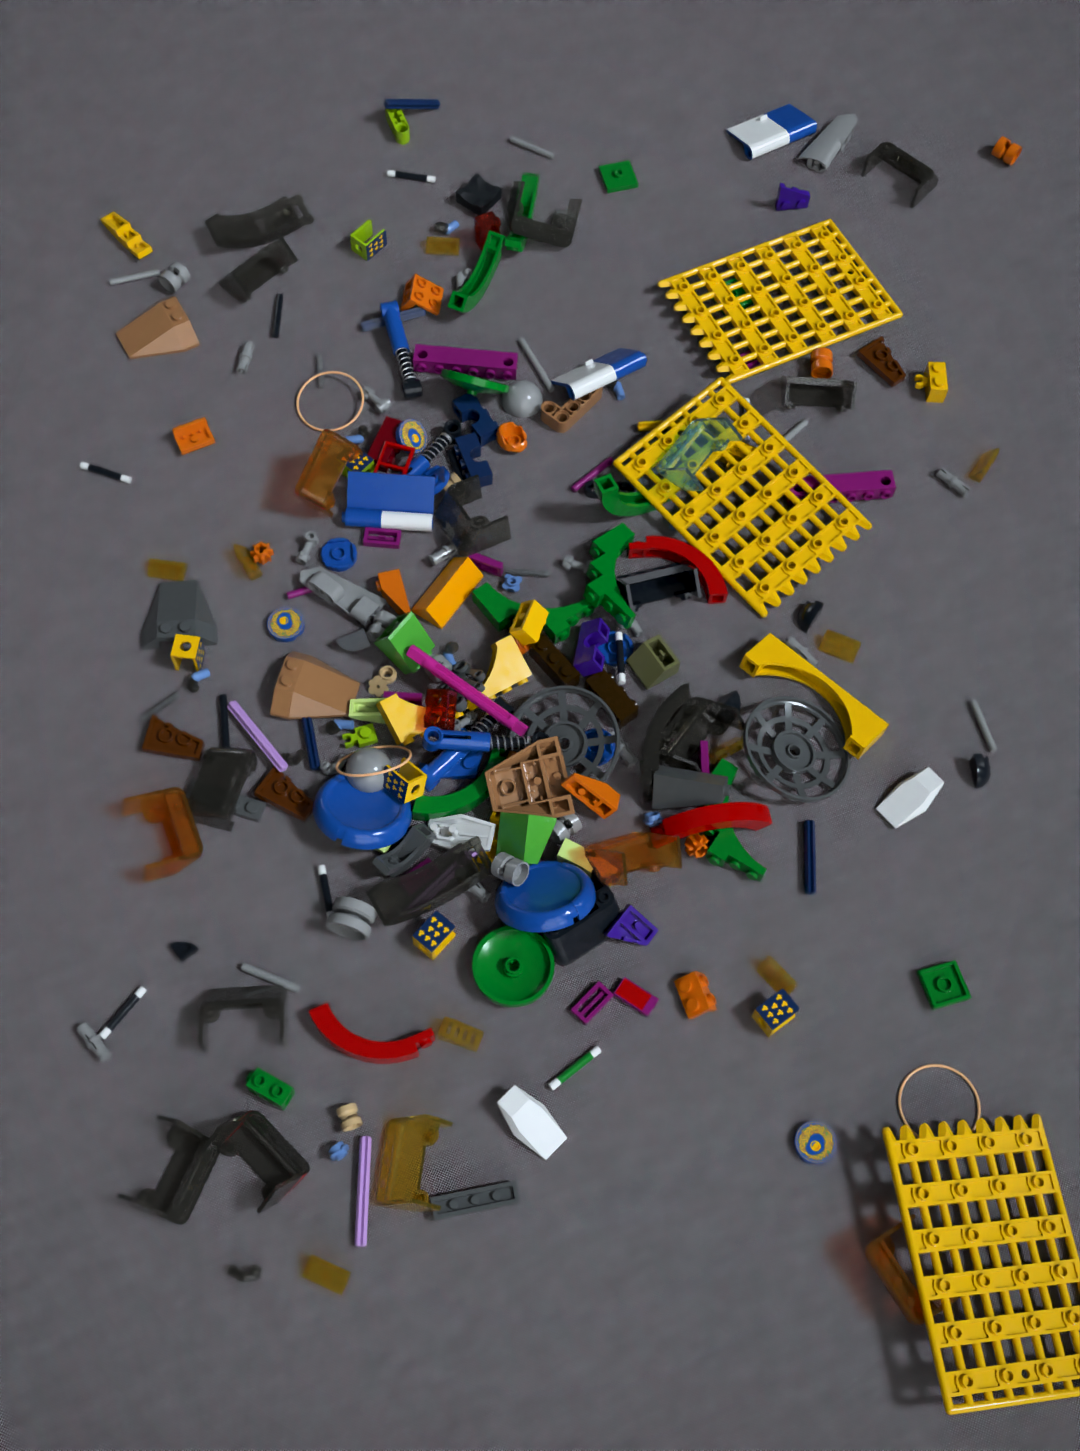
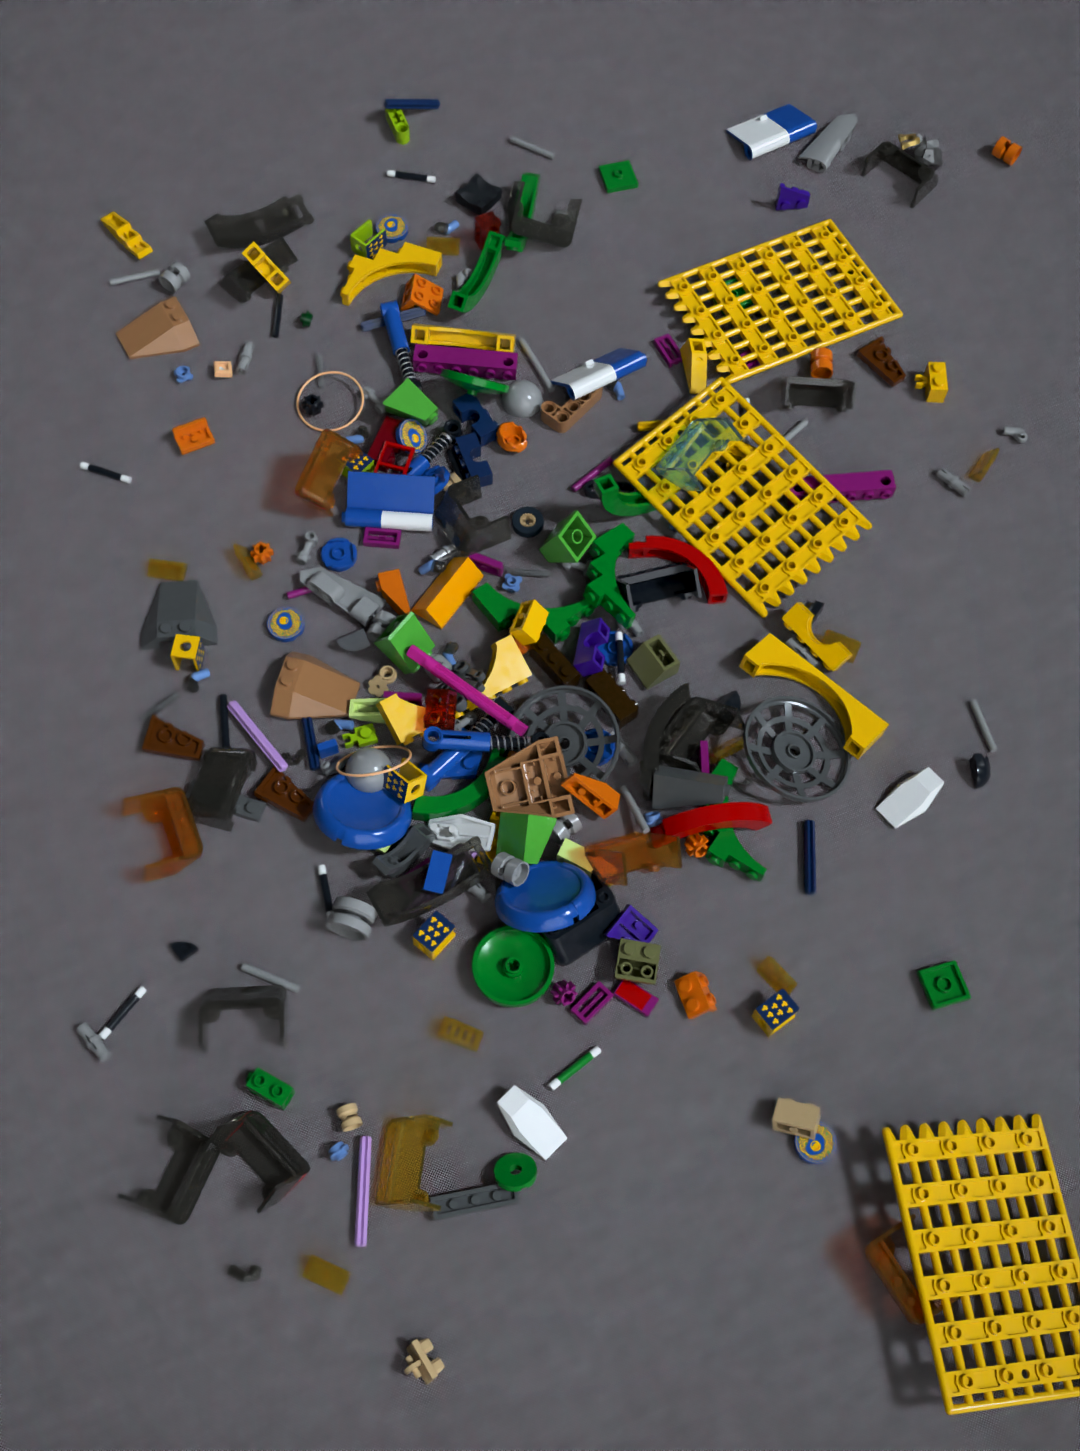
(183, 374): none -> medium blue plate
(222, 369): none -> light nougat tile
(266, 267): none -> yellow arch
(306, 319): none -> dark green plate
(312, 404): none -> black gear
(328, 748): none -> blue tile
(366, 1049): red arch -> none
(388, 263): none -> yellow arch
(395, 227): none -> tile
(411, 403): none -> bright green slope
(420, 1364): none -> tan hips
(433, 566): none -> arm
(438, 872): none -> blue tile
(462, 337): none -> yellow arch
(513, 1162): none -> green tile
(519, 522): none -> black bush
(564, 992): none -> magenta gear
(568, 540): none -> bright green slope
(634, 809): none -> light grey bar
(637, 961): none -> olive slope
(662, 347): none -> magenta tile
(695, 364): none -> yellow slope
(796, 1118): none -> tan brick
(799, 620): none -> yellow arch
(925, 151): none -> light grey helmet
(942, 1066): light nougat piece -> none
(1017, 432): none -> light grey arm

